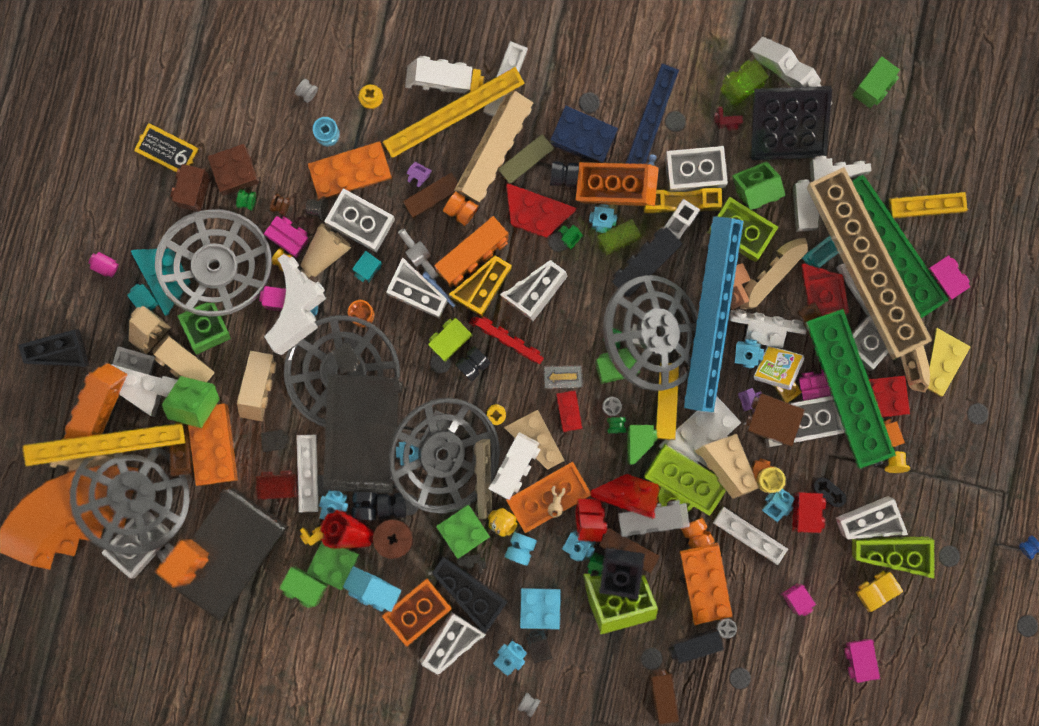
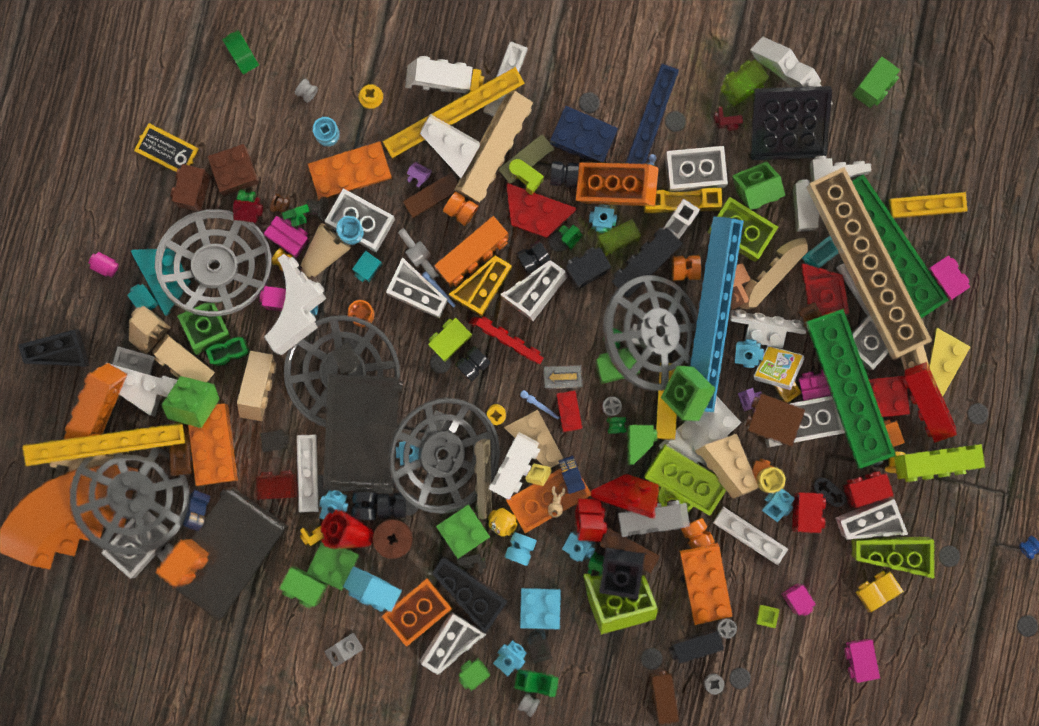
(196, 510): none -> dark blue leg
(223, 353): none -> green brick
(240, 52): none -> green brick
(247, 210): none -> dark red bracket
(296, 215): none -> green tile
(344, 649): none -> light grey bracket
(350, 230): none -> medium azure wheel
(450, 144): none -> white wedge
(473, 673): none -> bright green brick
(520, 170): none -> lime leg
(531, 399): none -> light blue piece
(533, 257): none -> black wheel
(536, 682): none -> green brick
(538, 474): none -> light yellow tile
(571, 475): none -> dark blue leg
(587, 268): none -> black brick
(679, 269): none -> orange wheel
(688, 393): none -> bright green brick
(715, 682): none -> light grey wheel
(767, 616): none -> lime plate
(867, 490): none -> red brick
(930, 402): none -> red brick
(939, 462): none -> lime wedge

